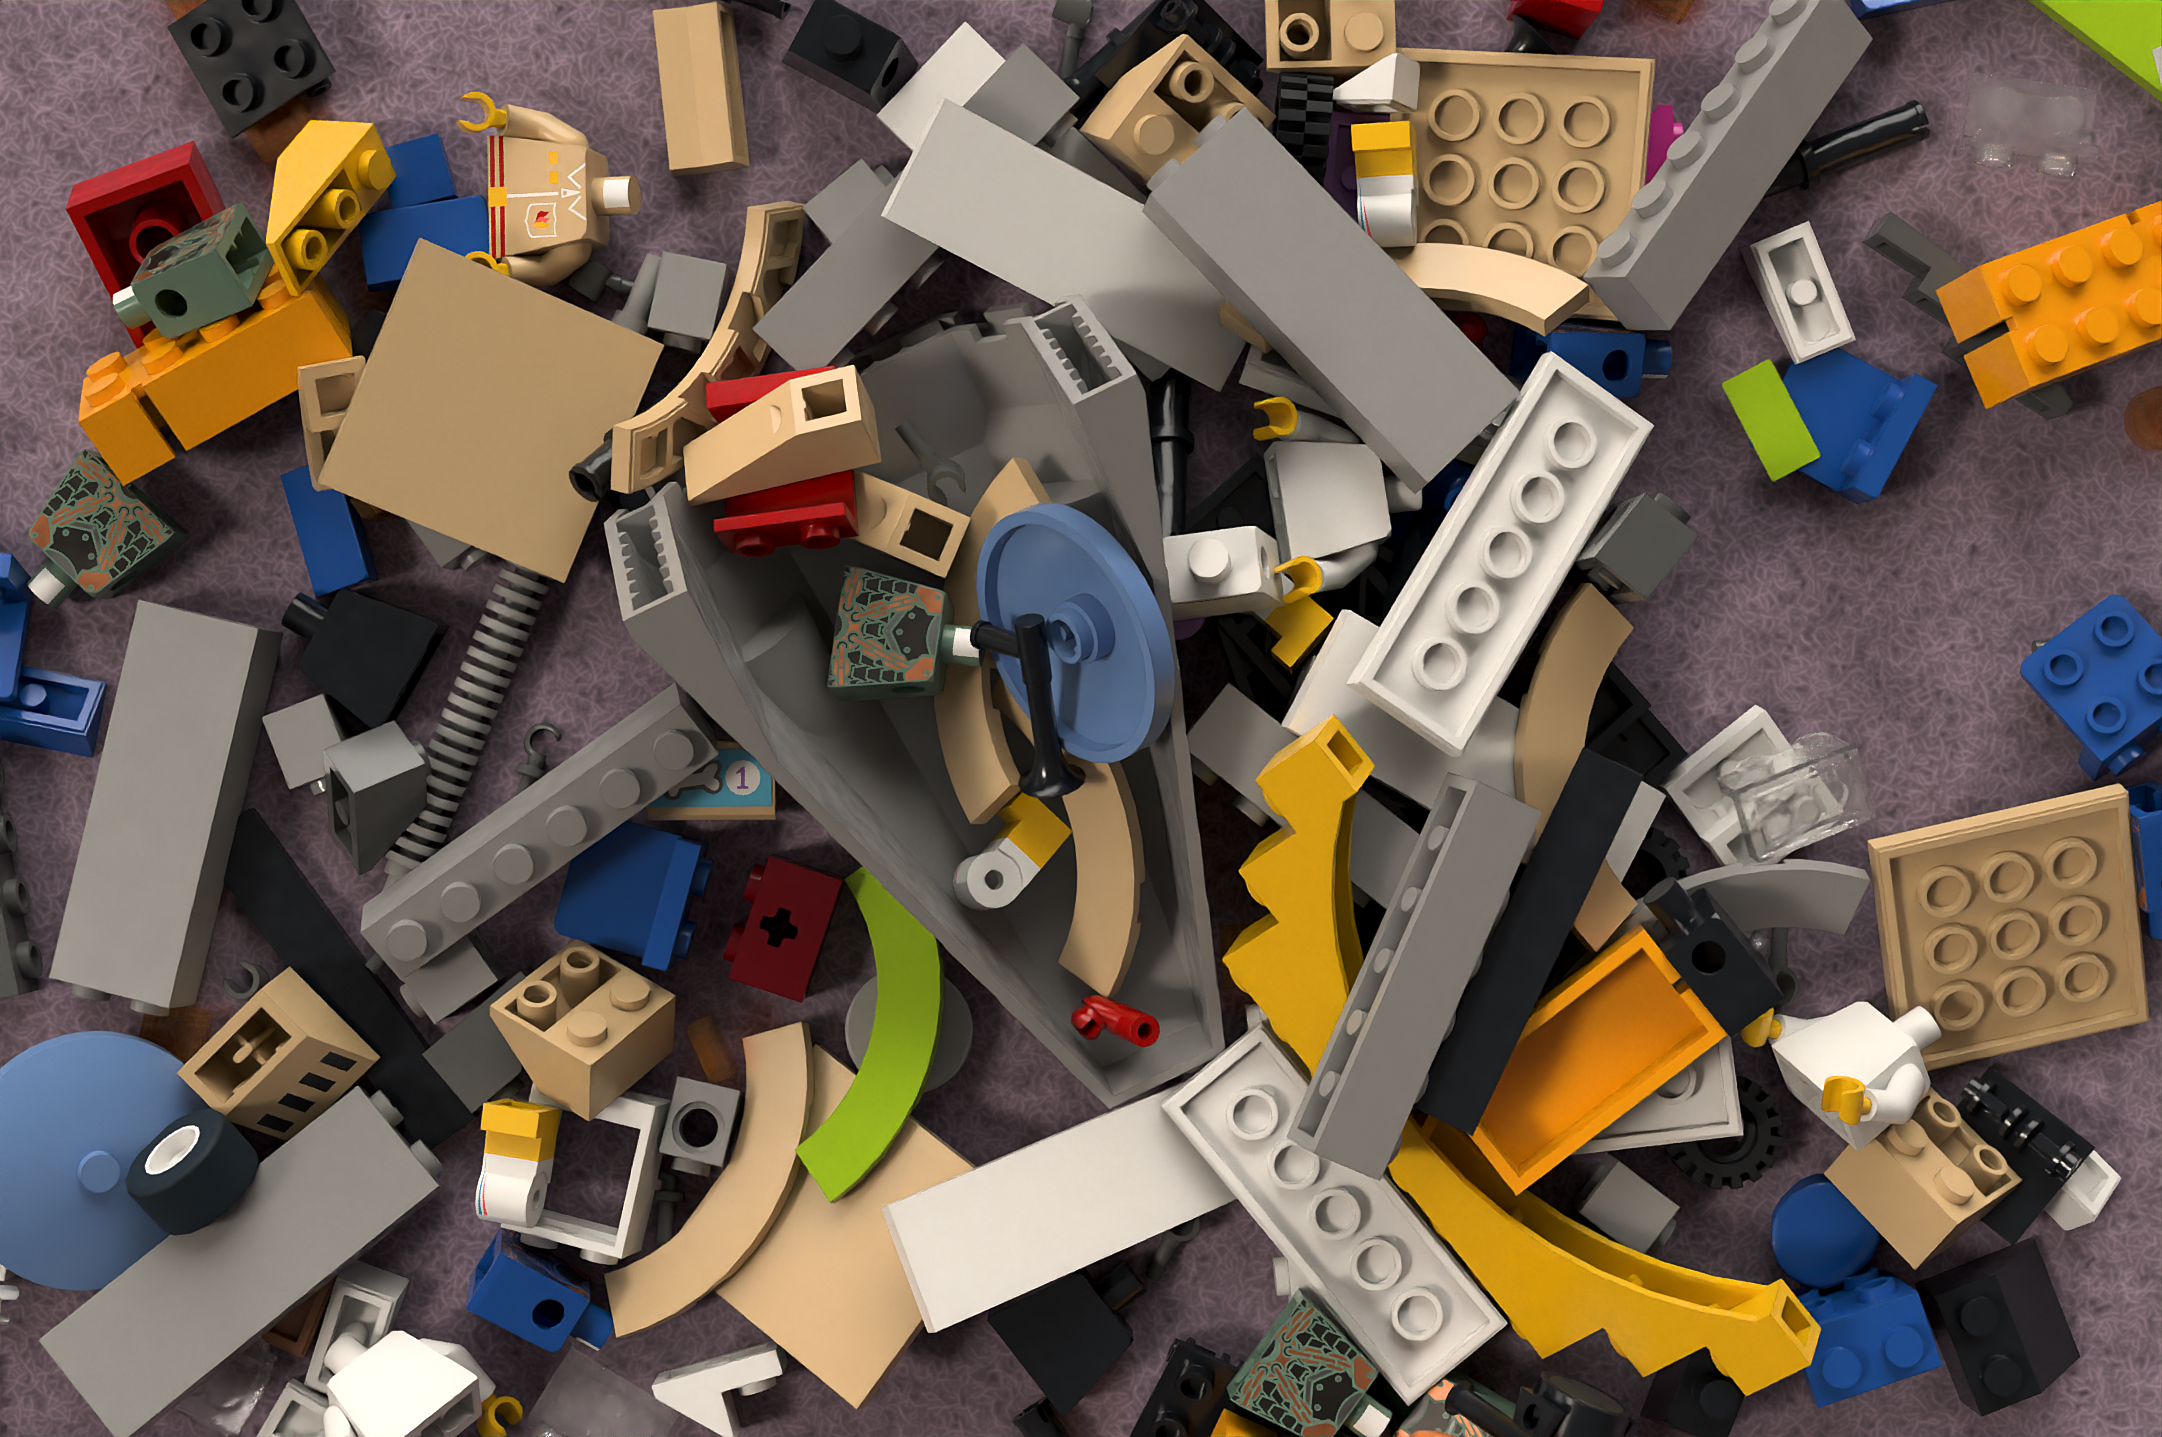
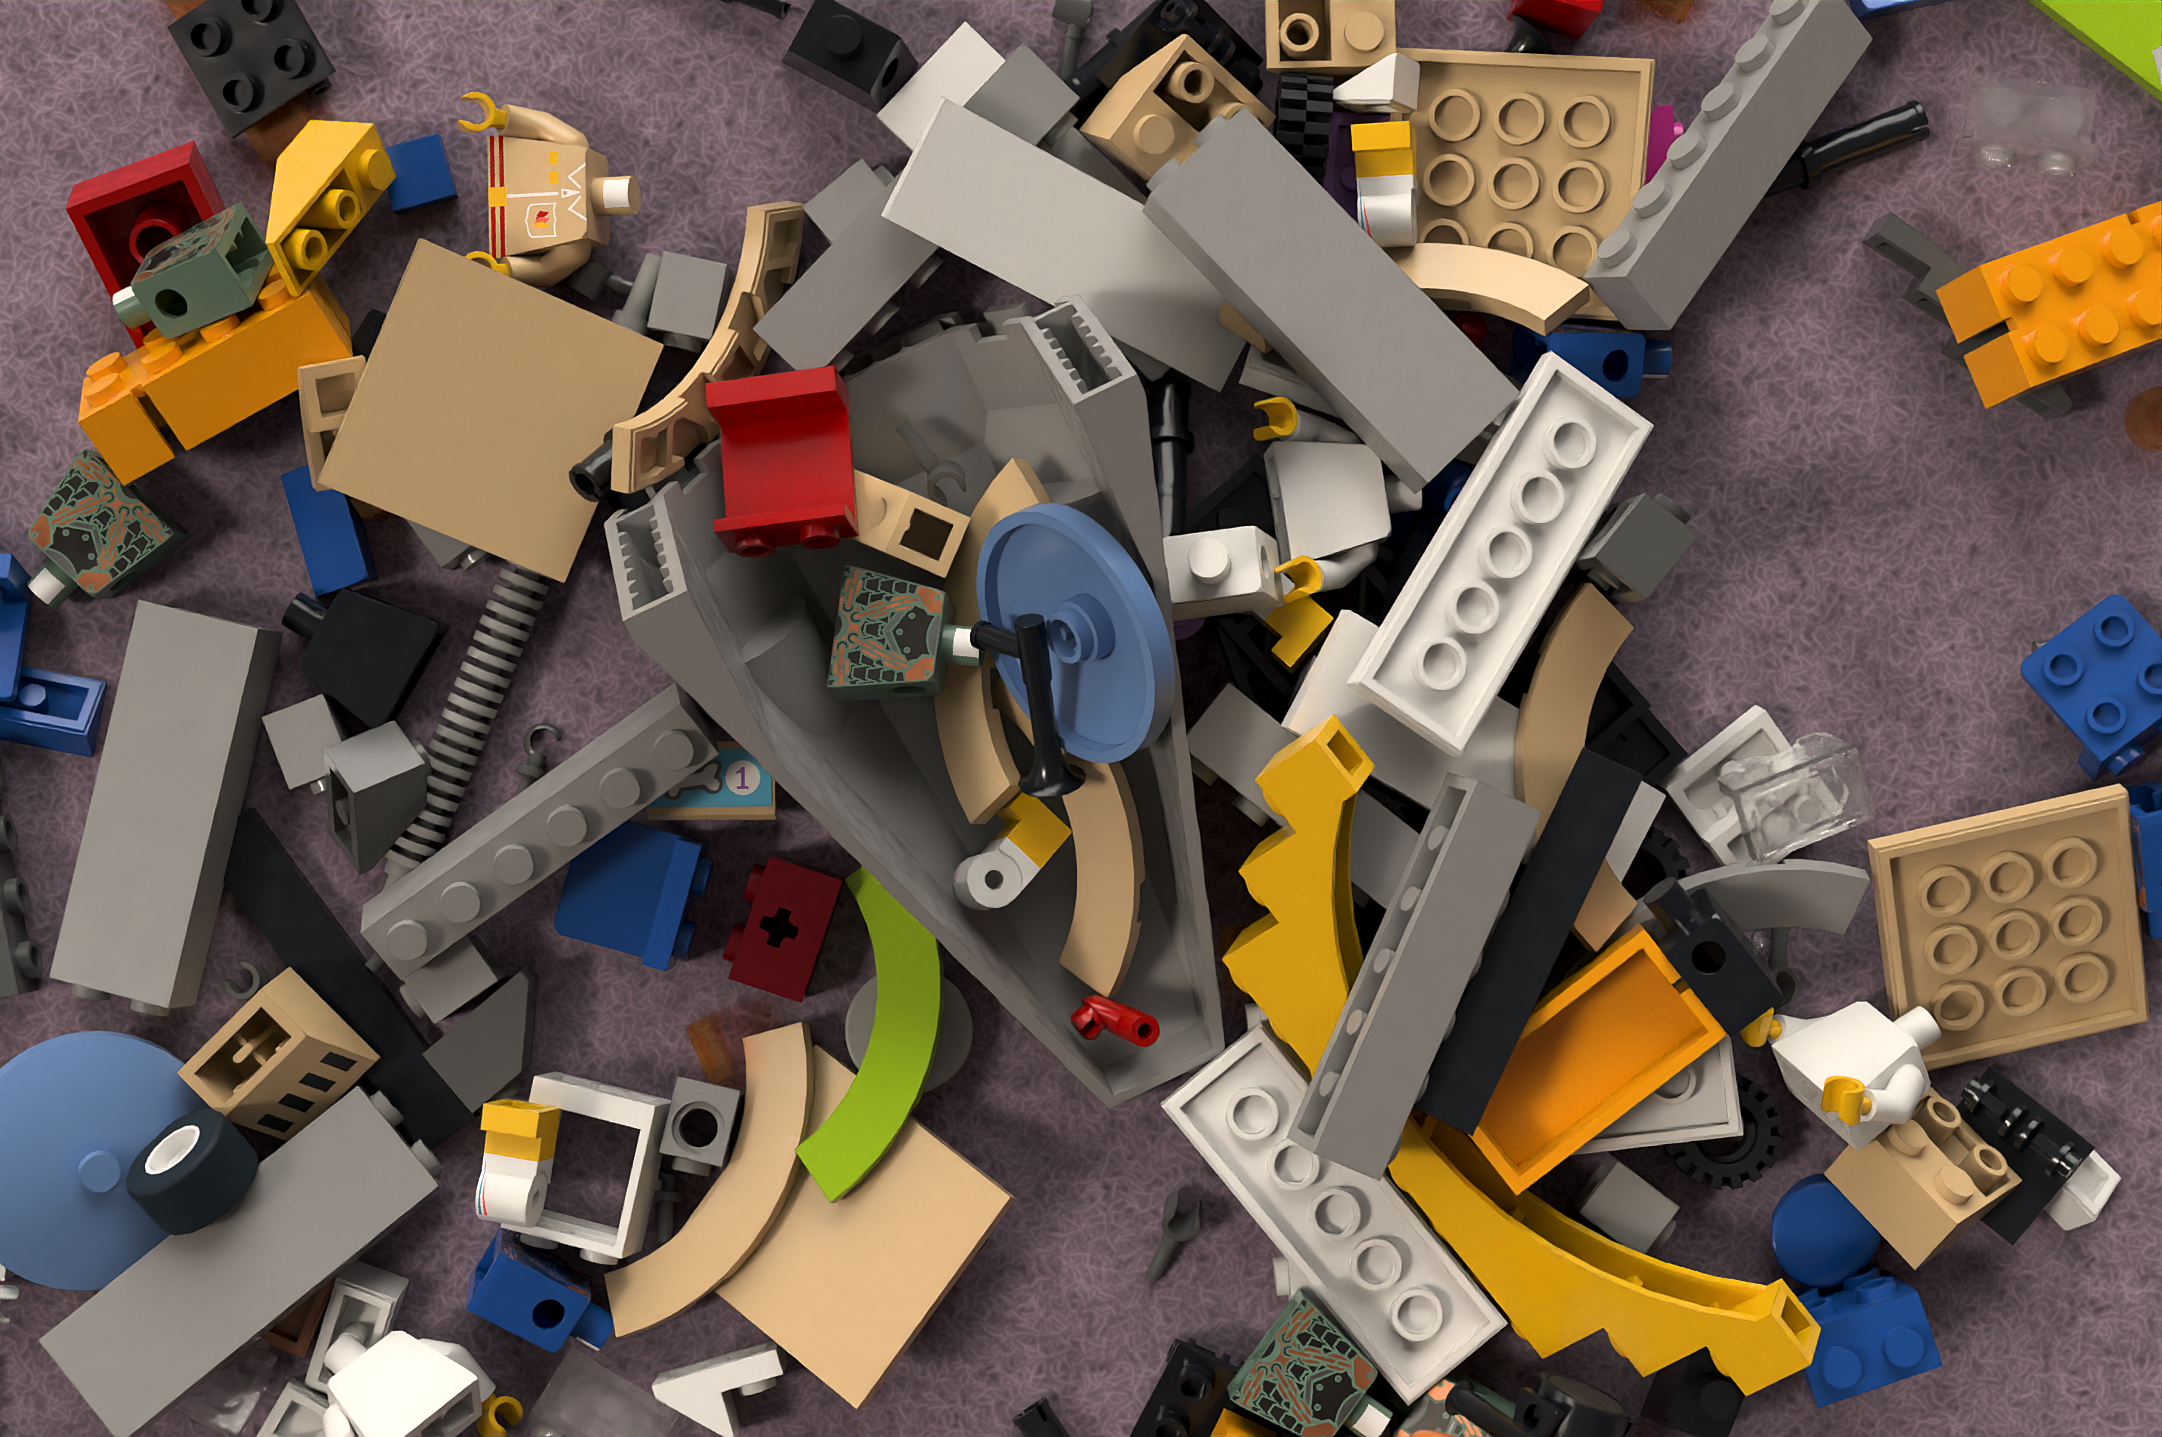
(181, 1032): clear orange tile -> none
(392, 235): blue slope -> none
(586, 1027): tan slope -> none
(701, 89): tan piece -> none
(786, 437): tan slope -> none
(1050, 1209): white tile -> none
(1069, 1330): black torso -> none
(1771, 420): lime sticker -> none
(1799, 292): white slope -> none
(1855, 419): blue bracket -> none
(1999, 1327): black slope -> none

